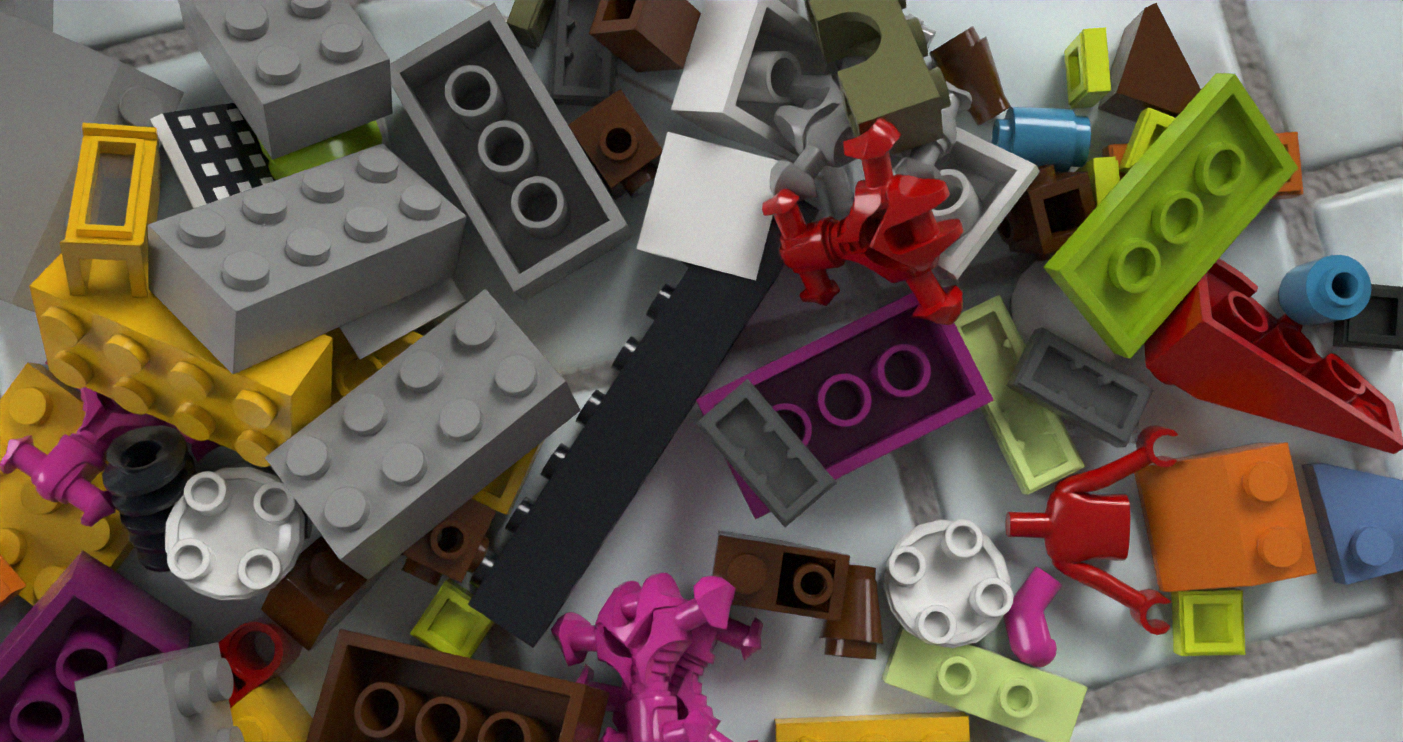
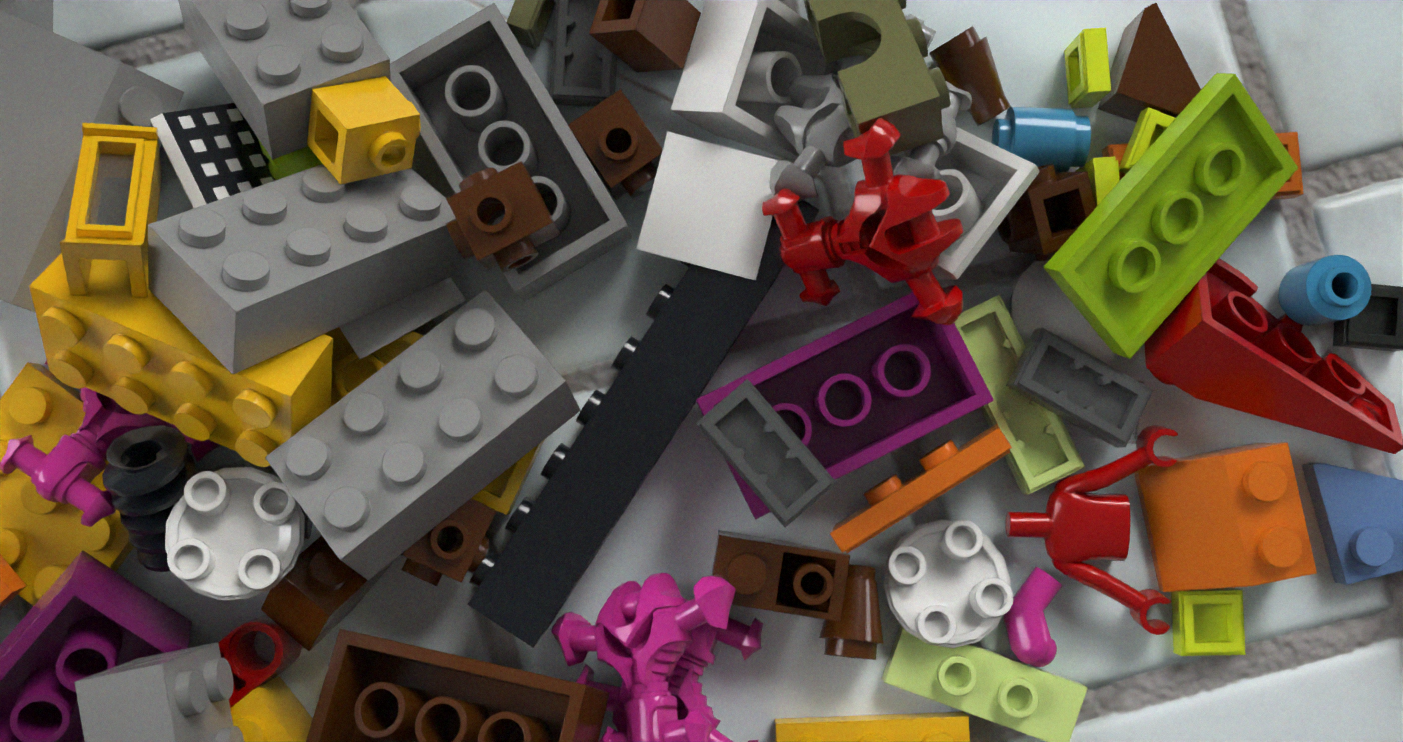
(362, 129): none -> yellow brick
(451, 624): neon yellow tile -> none
(492, 195): none -> reddish brown brick
(943, 470): none -> orange plate

